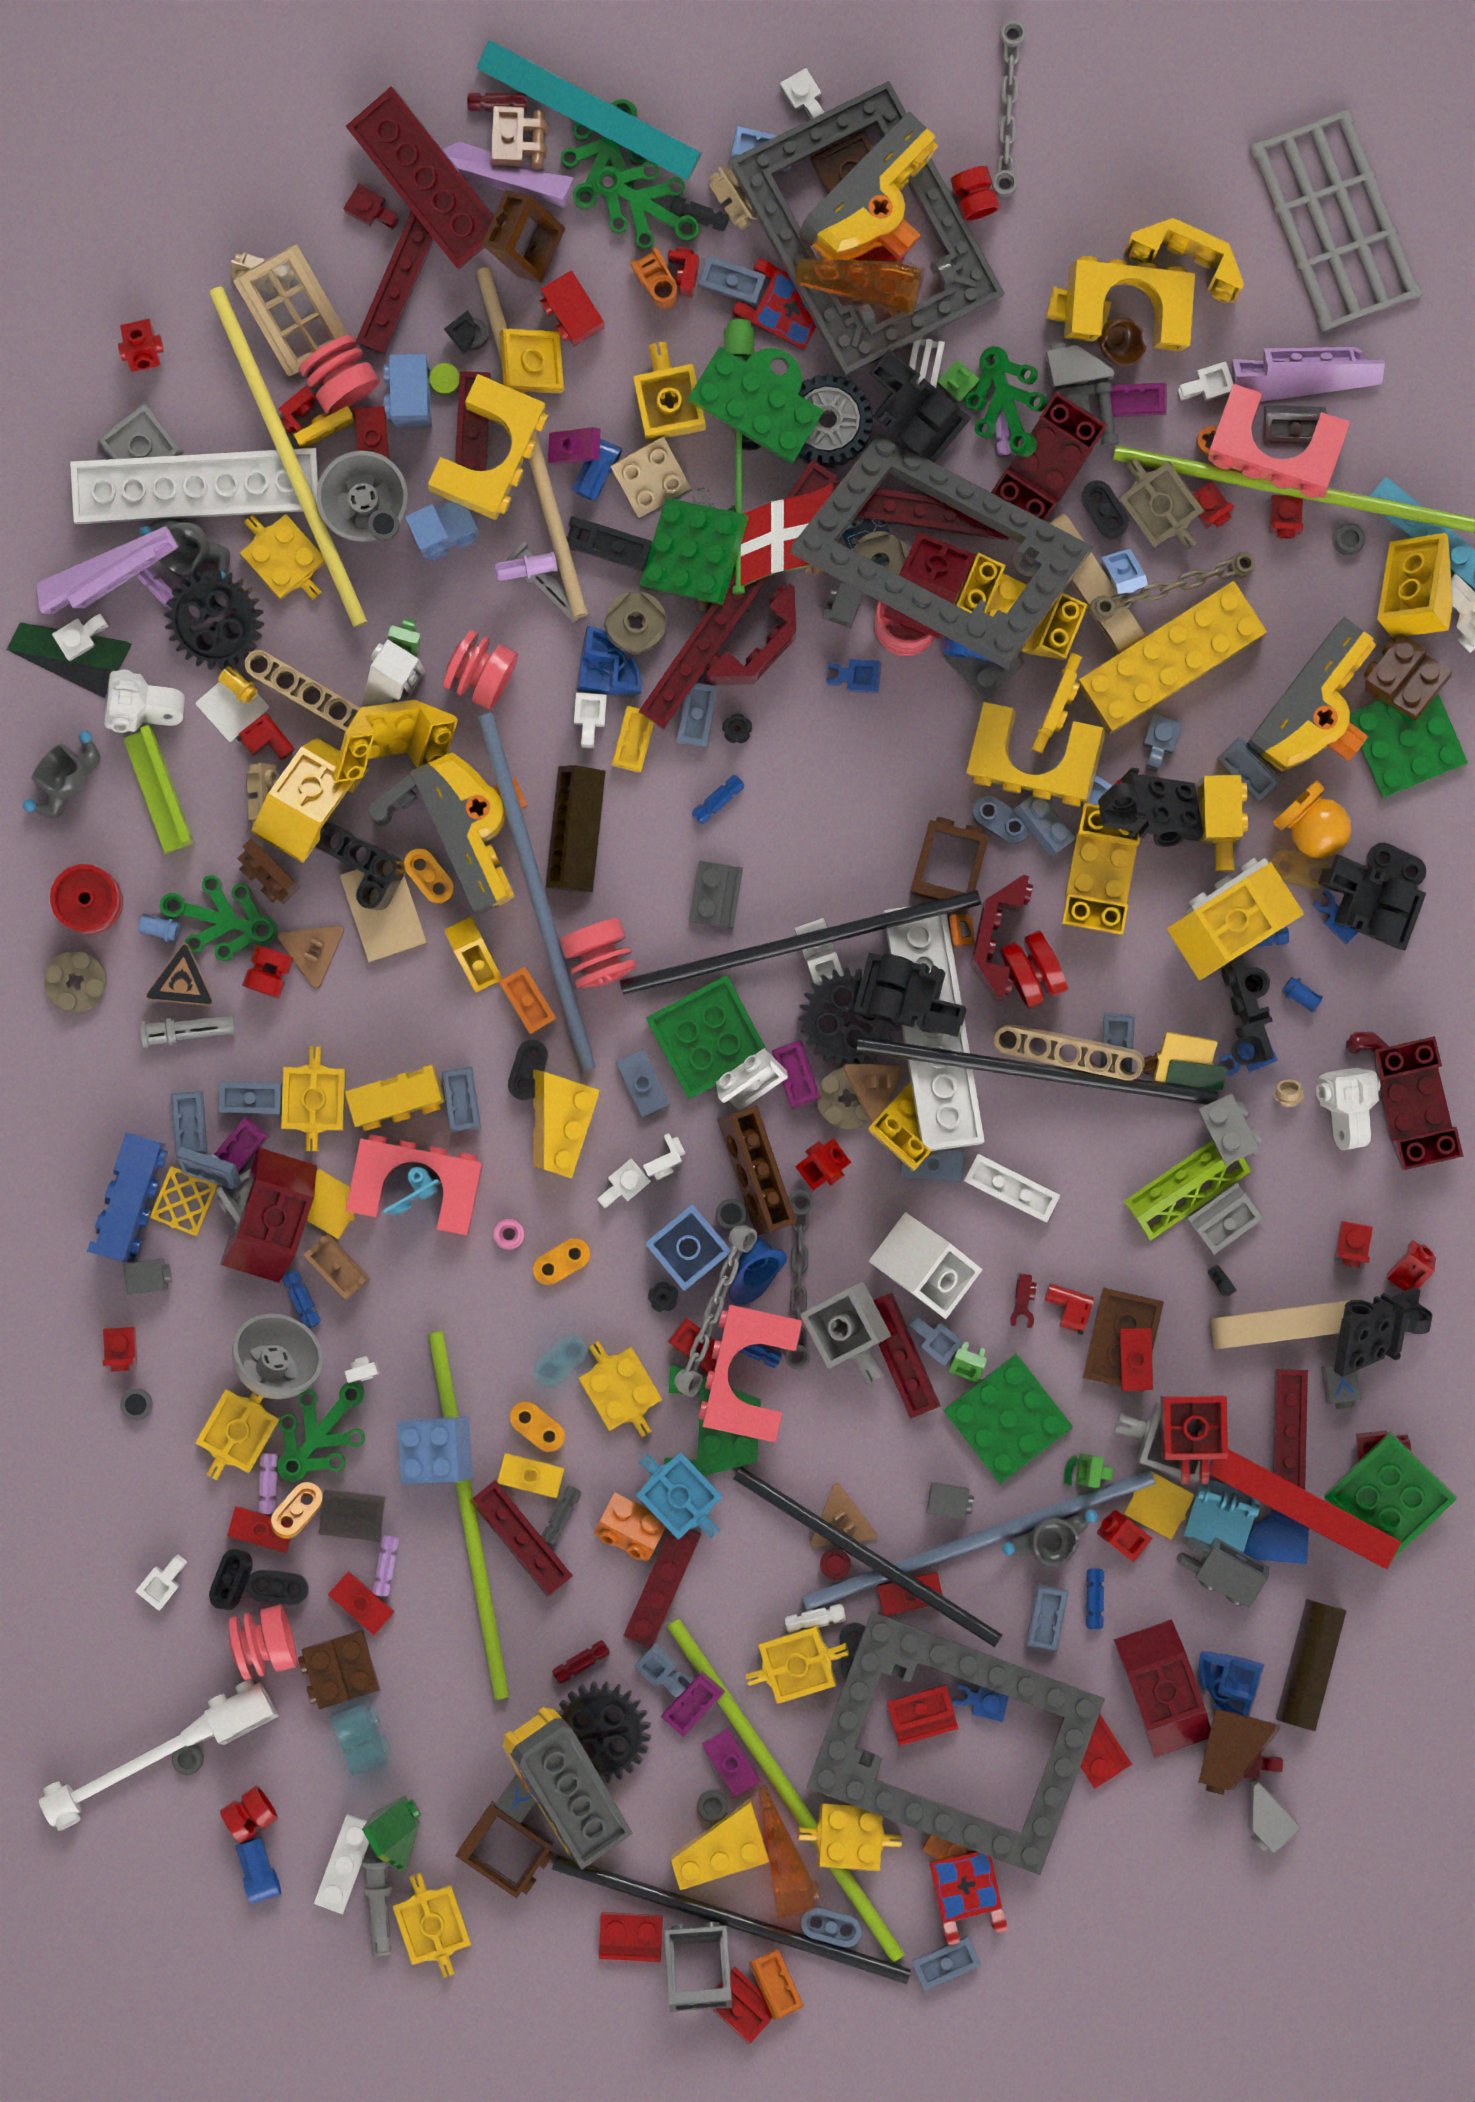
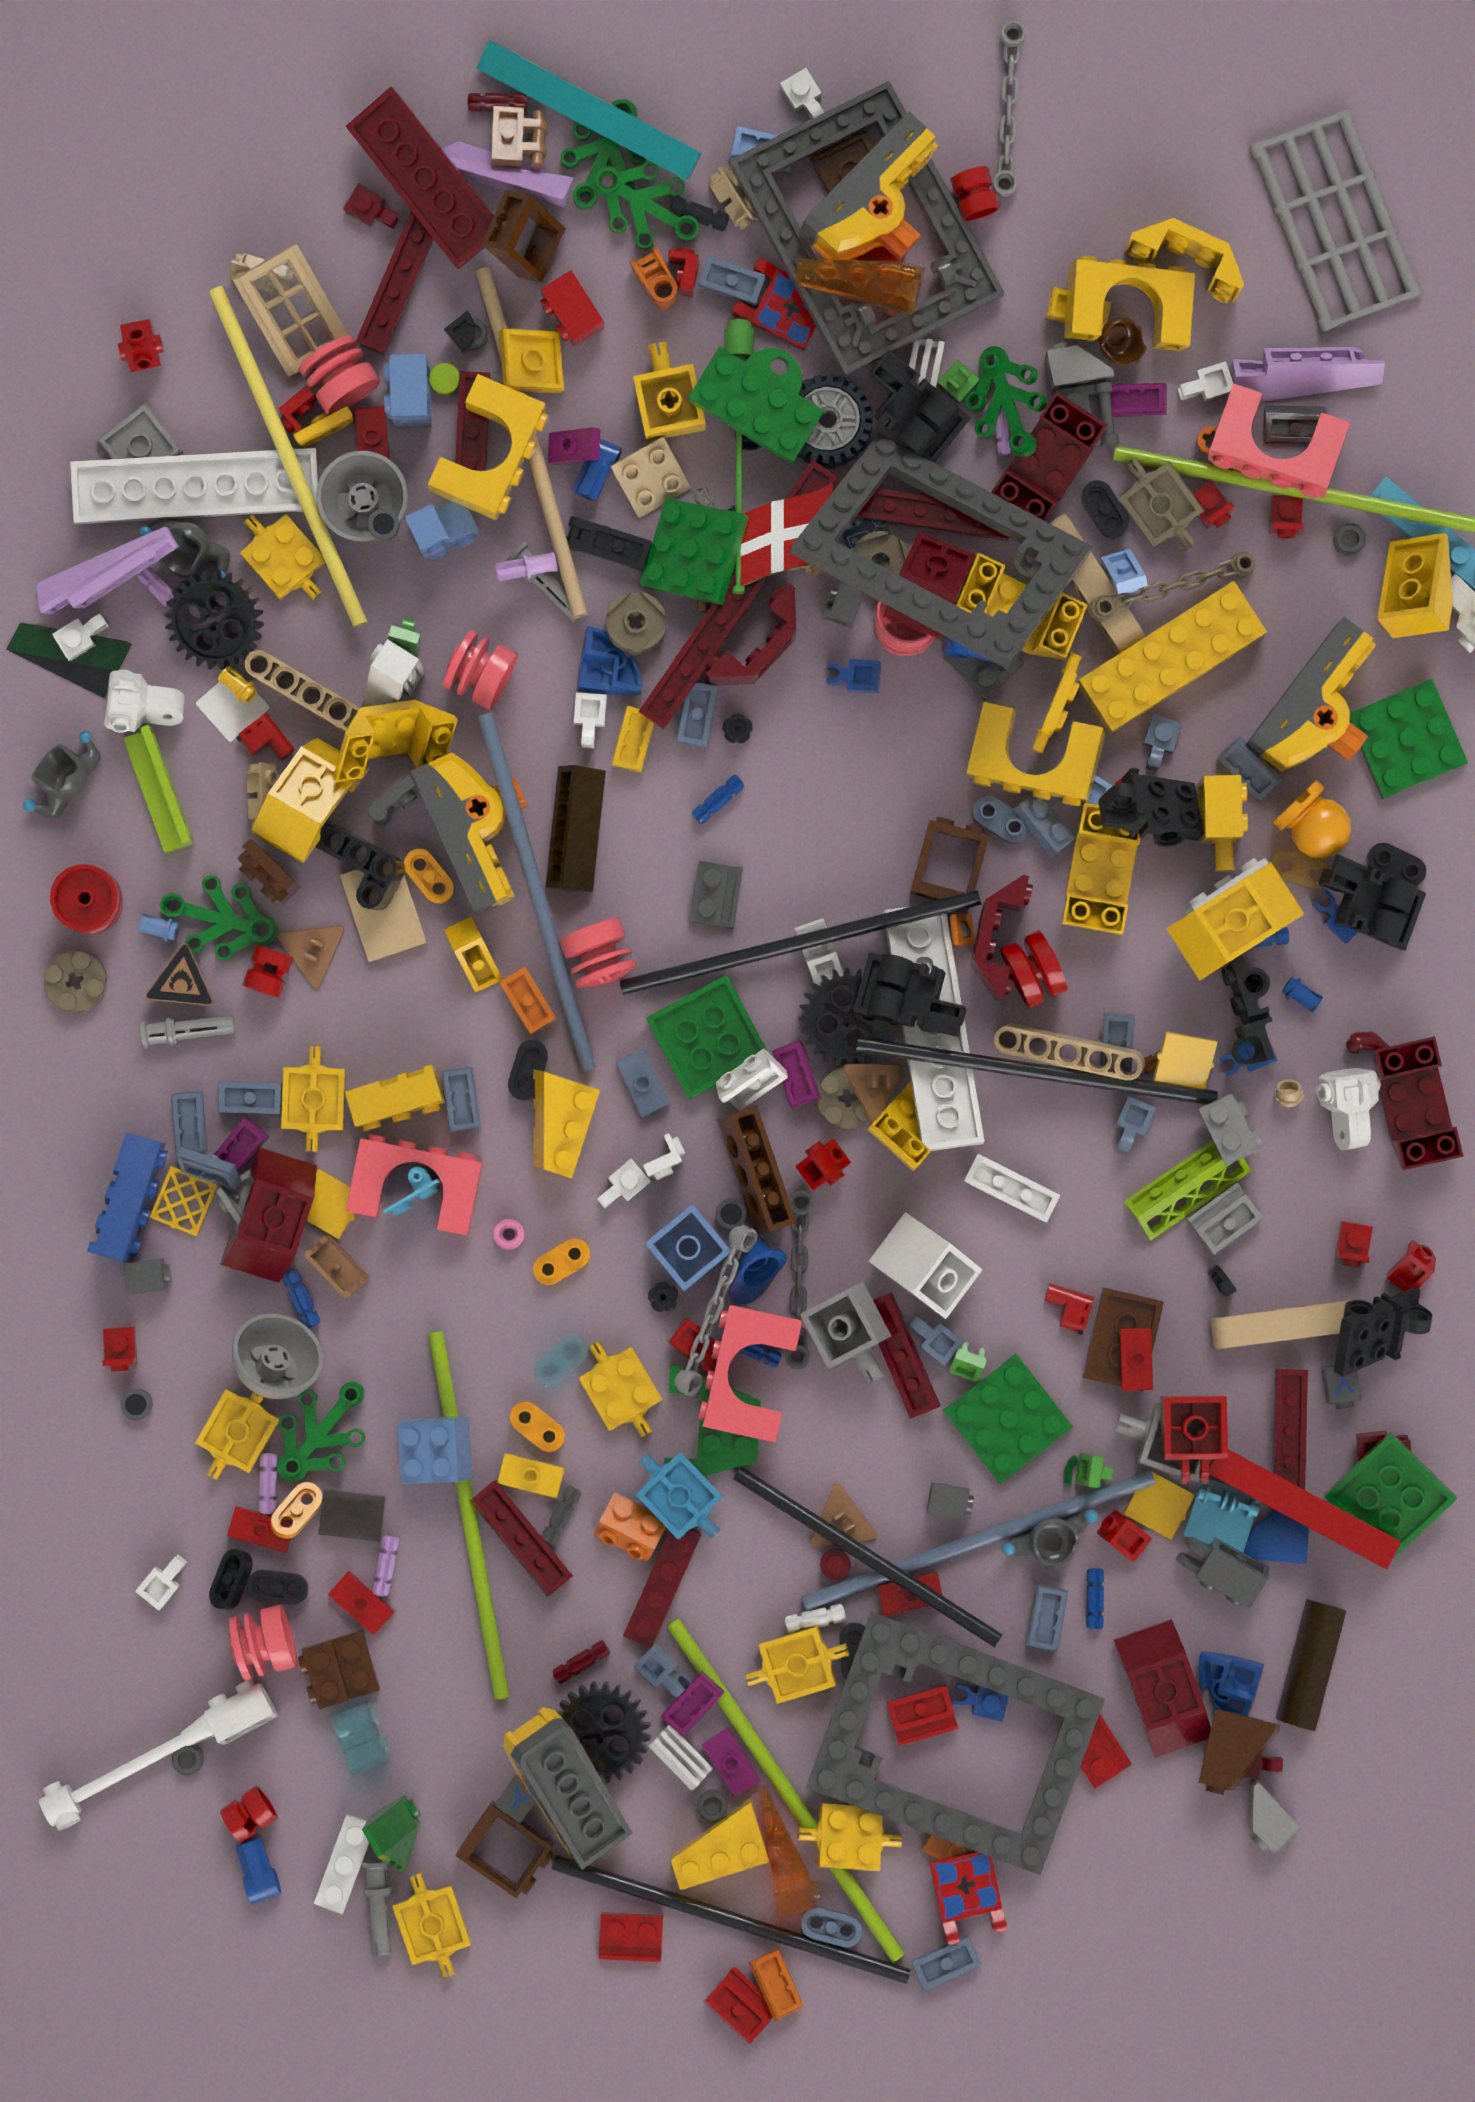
(362, 1370): white plate -> none
(683, 1754): none -> white tile
(698, 1998): window -> none
(938, 1165): sand blue plate -> none
(1024, 1292): dark red plate -> none
(1134, 1119): none -> sand blue plate
(1196, 1075): dark green sticker -> none
(1406, 677): reddish brown plate -> none

